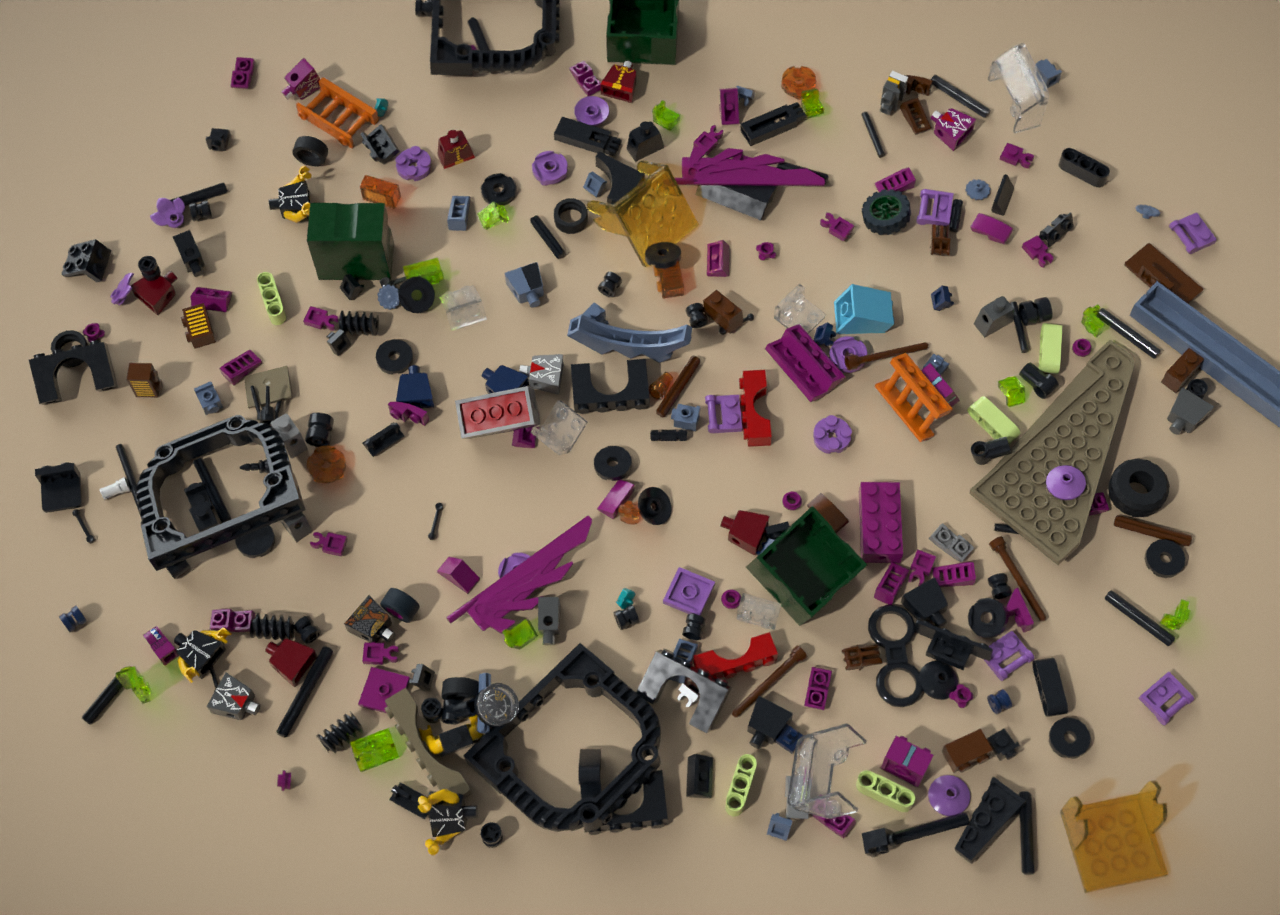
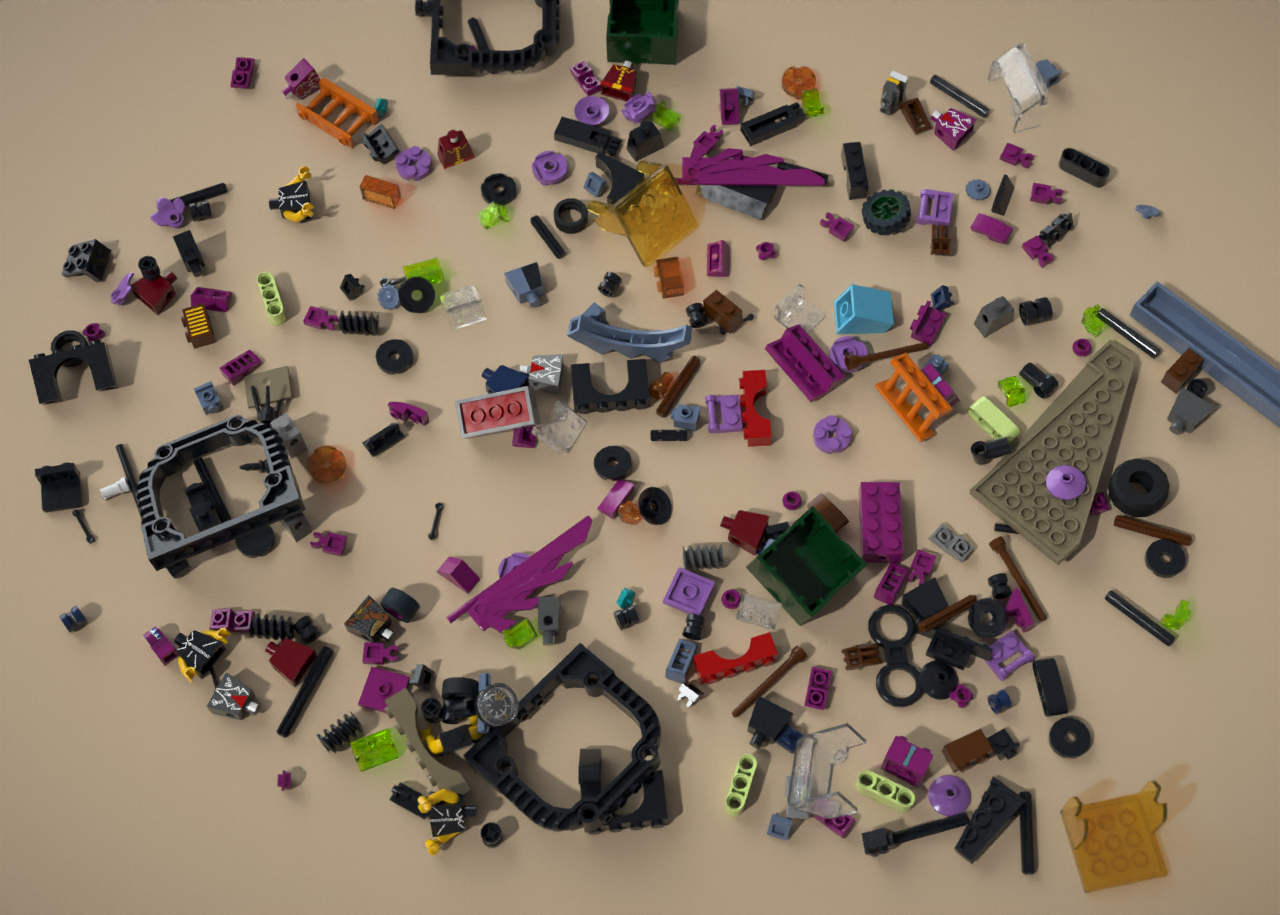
(102, 701): black axle -> none
(131, 678): clear neon green bracket -> none
(144, 380): reddish brown brick -> none
(218, 139): black bracket -> none
(302, 150): black tyre -> none
(319, 429): black wheel -> none
(338, 341): black tile -> none
(350, 240): dark green tile -> none
(415, 389): dark blue torso -> none
(458, 214): sand blue slope -> none
(639, 107): none -> medium lavender plate
(654, 254): black tile -> none
(699, 776): black slope -> none
(702, 556): none -> dark grey piece
(712, 691): arch -> none
(823, 334): dark blue tile -> none
(854, 164): none -> black arch
(871, 130): black bar -> none
(901, 175): magenta slope -> none
(918, 84): reddish brown slope -> none
(927, 324): none -> magenta bracket
(947, 614): none -> reddish brown axle
(955, 215): black axle -> none
(961, 567): magenta slope -> none
(1019, 328): black bar -> none
(1043, 193): none -> magenta plate
(1050, 348): yellowish green beam -> none
(1153, 266): reddish brown bracket -> none
(1161, 692): medium lavender plate -> none
(1196, 230): medium lavender plate -> none

